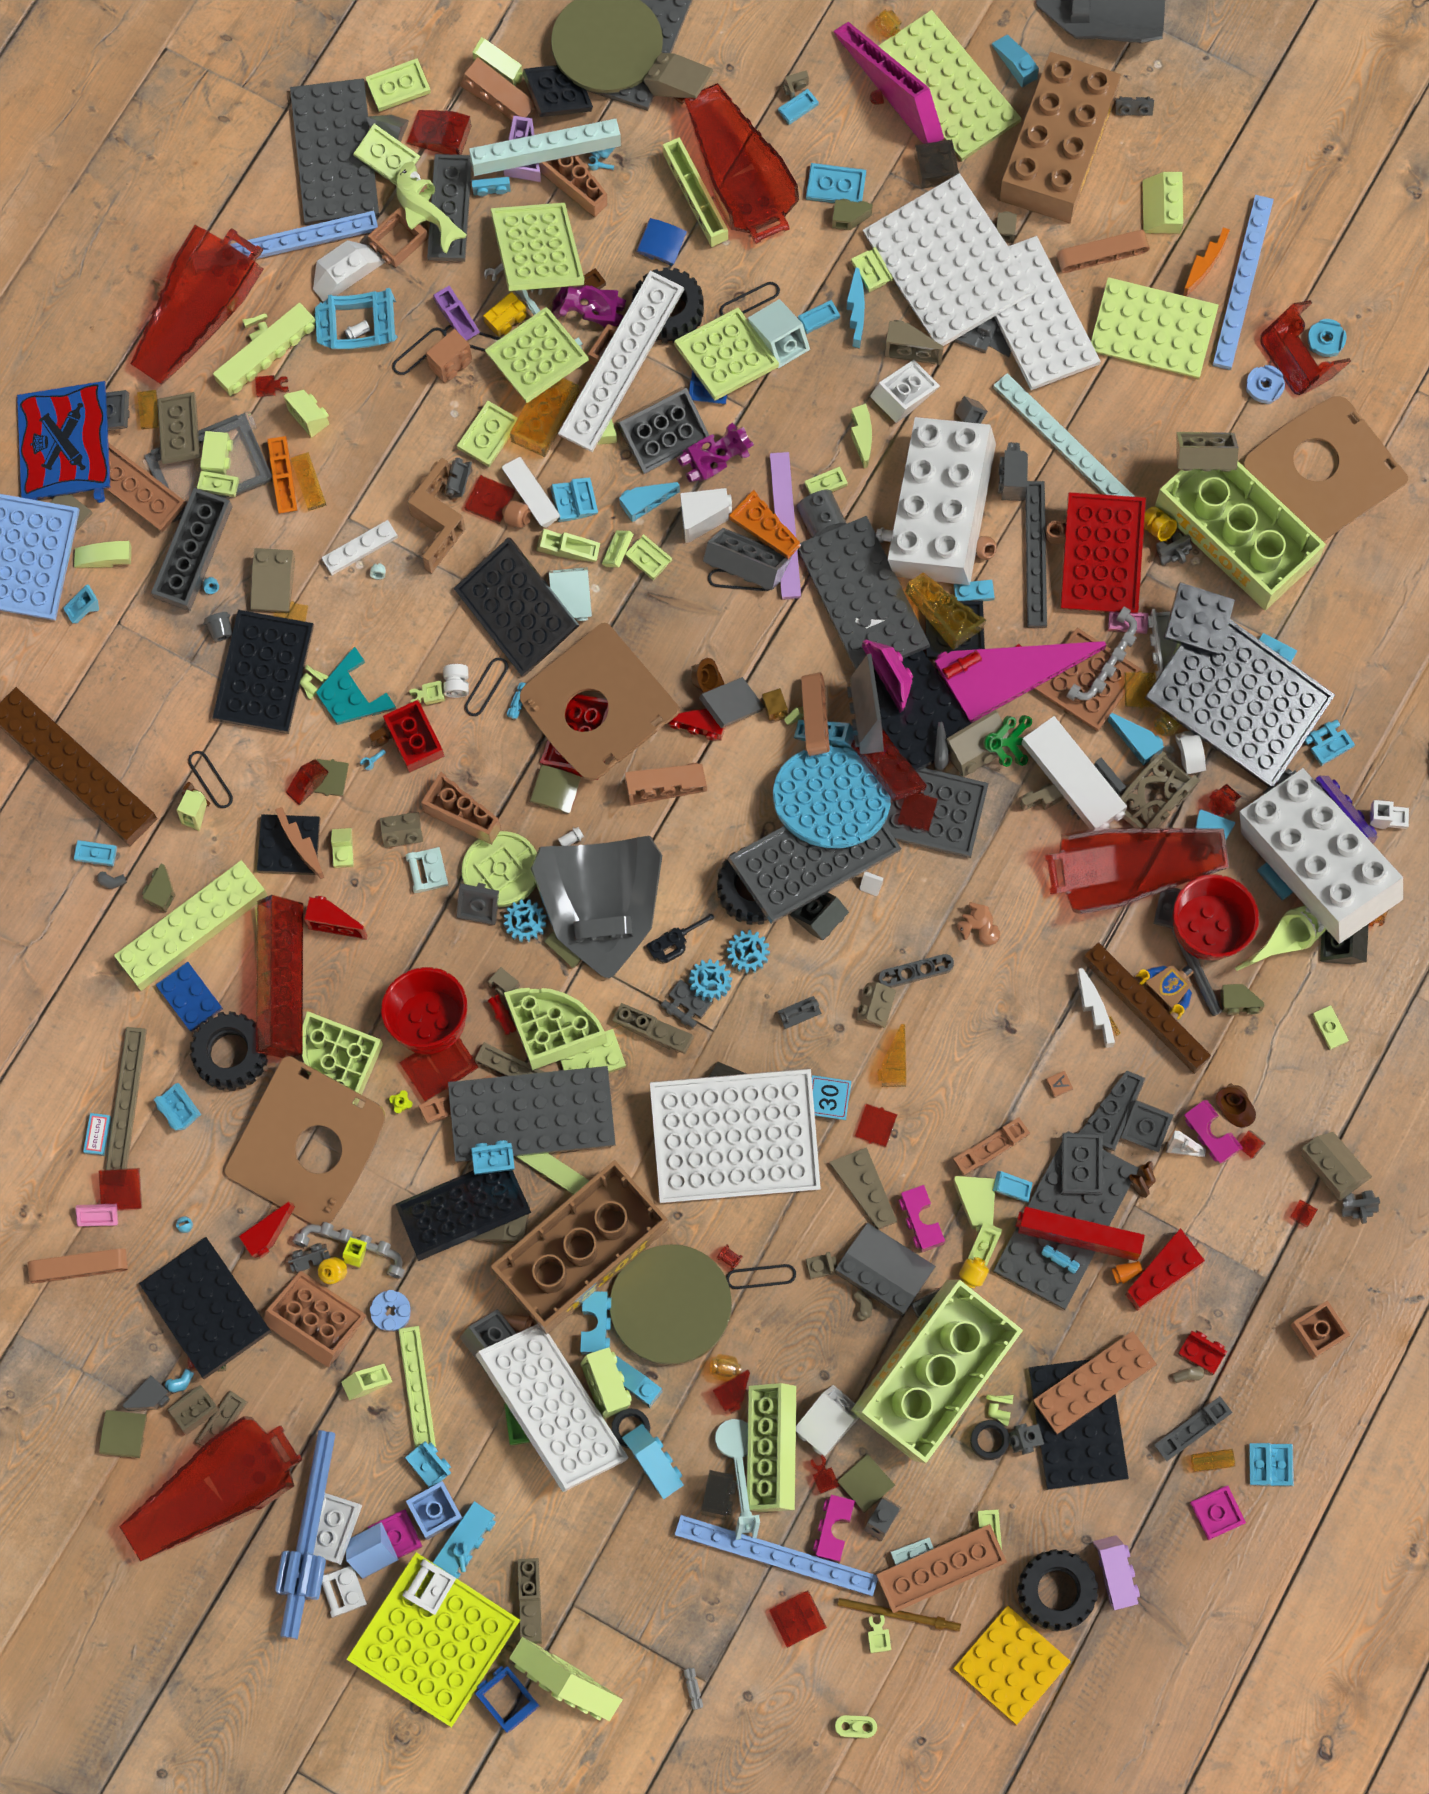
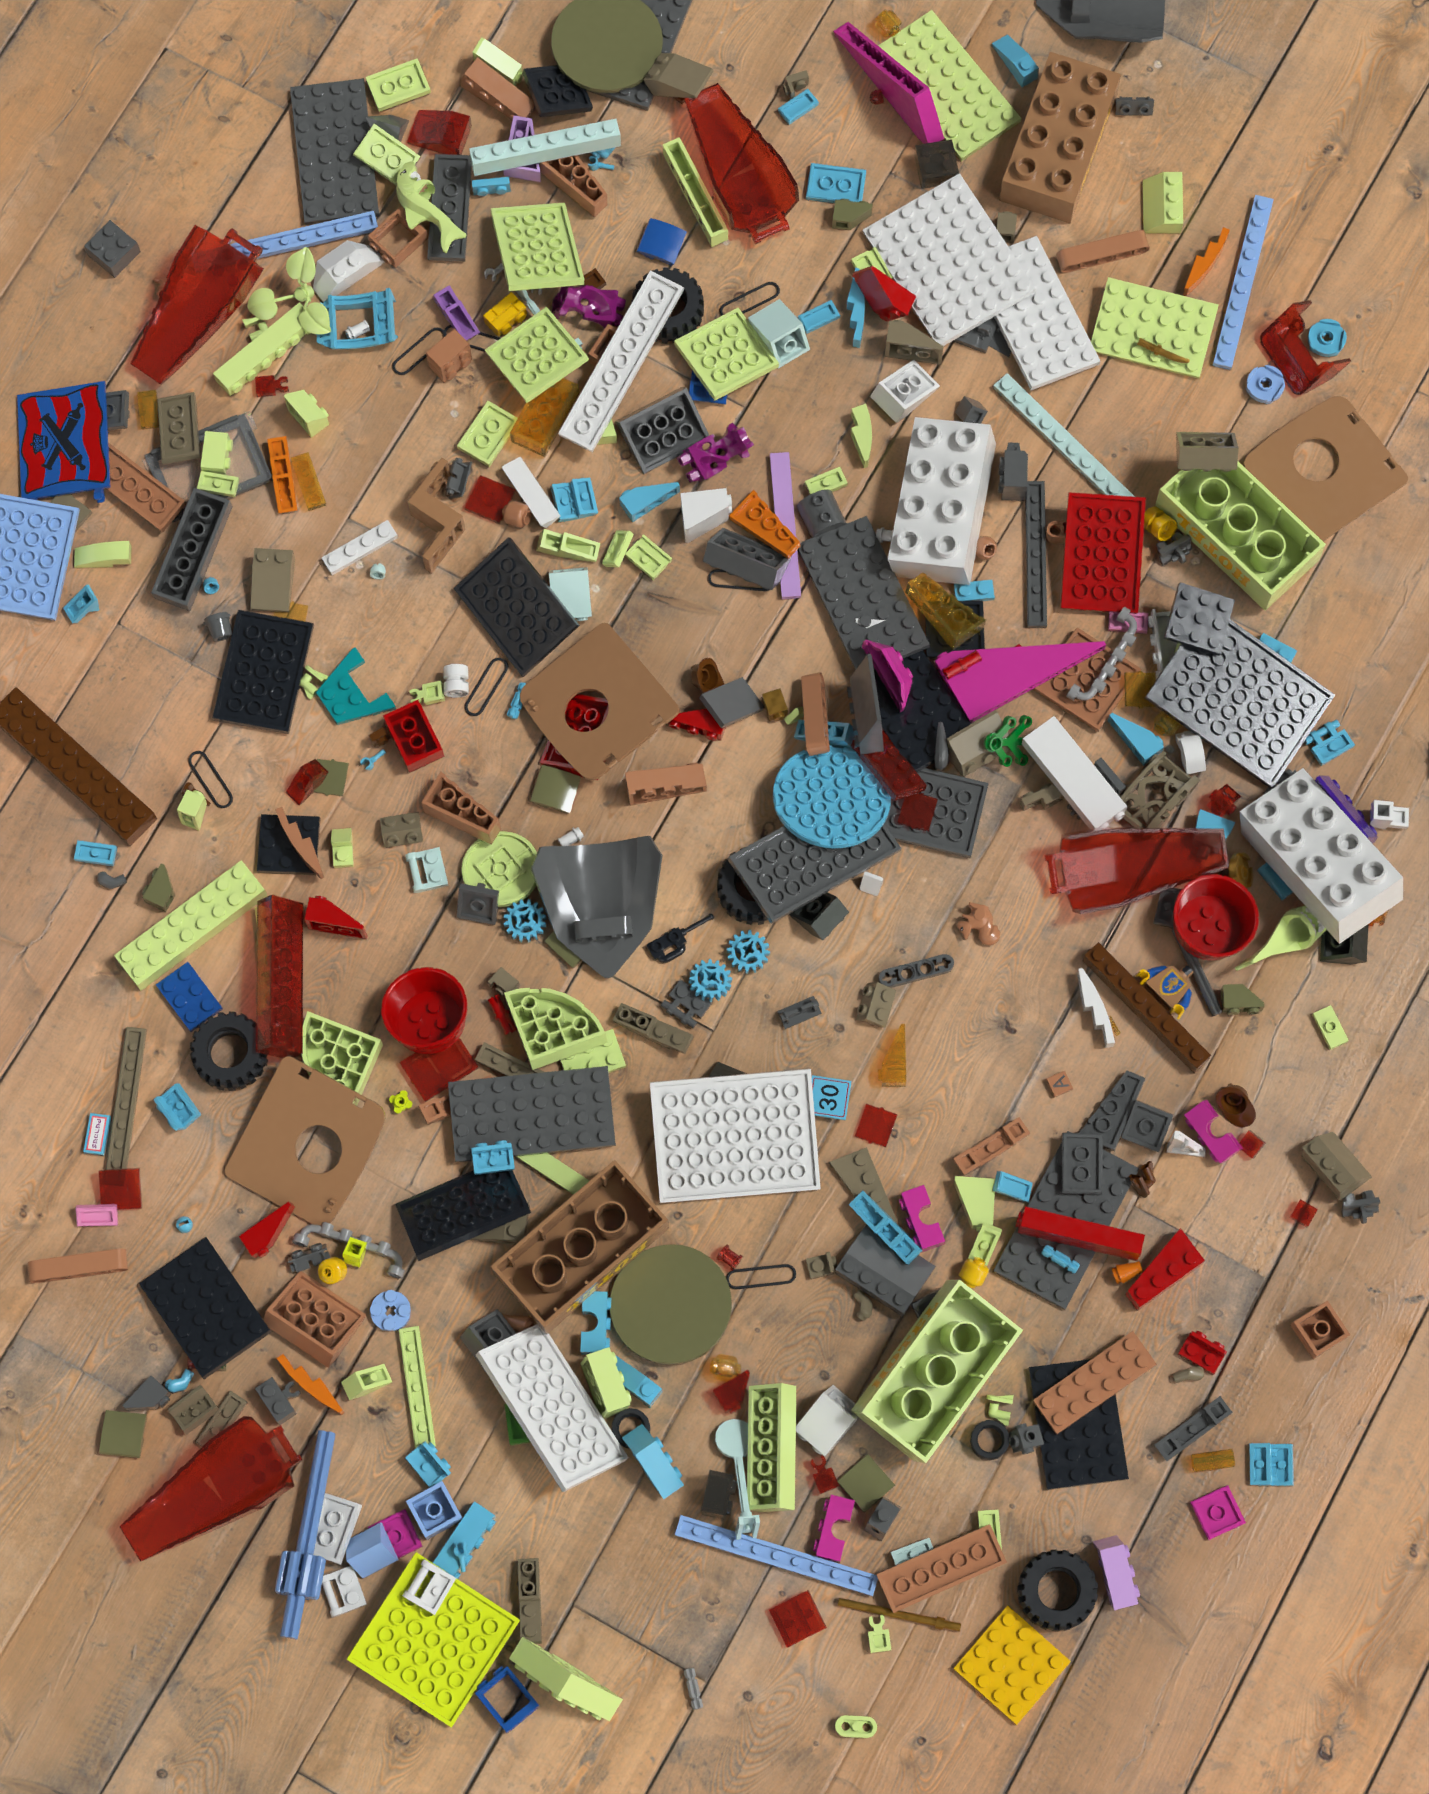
(112, 248): none -> dark grey brick
(277, 1400): none -> dark grey brick
(301, 267): none -> yellowish green plant
(315, 1388): none -> orange slope
(884, 294): none -> red slope
(885, 1227): none -> medium azure slope
(1158, 350): none -> pearl gold piece
(1240, 870): none -> pearl gold tile

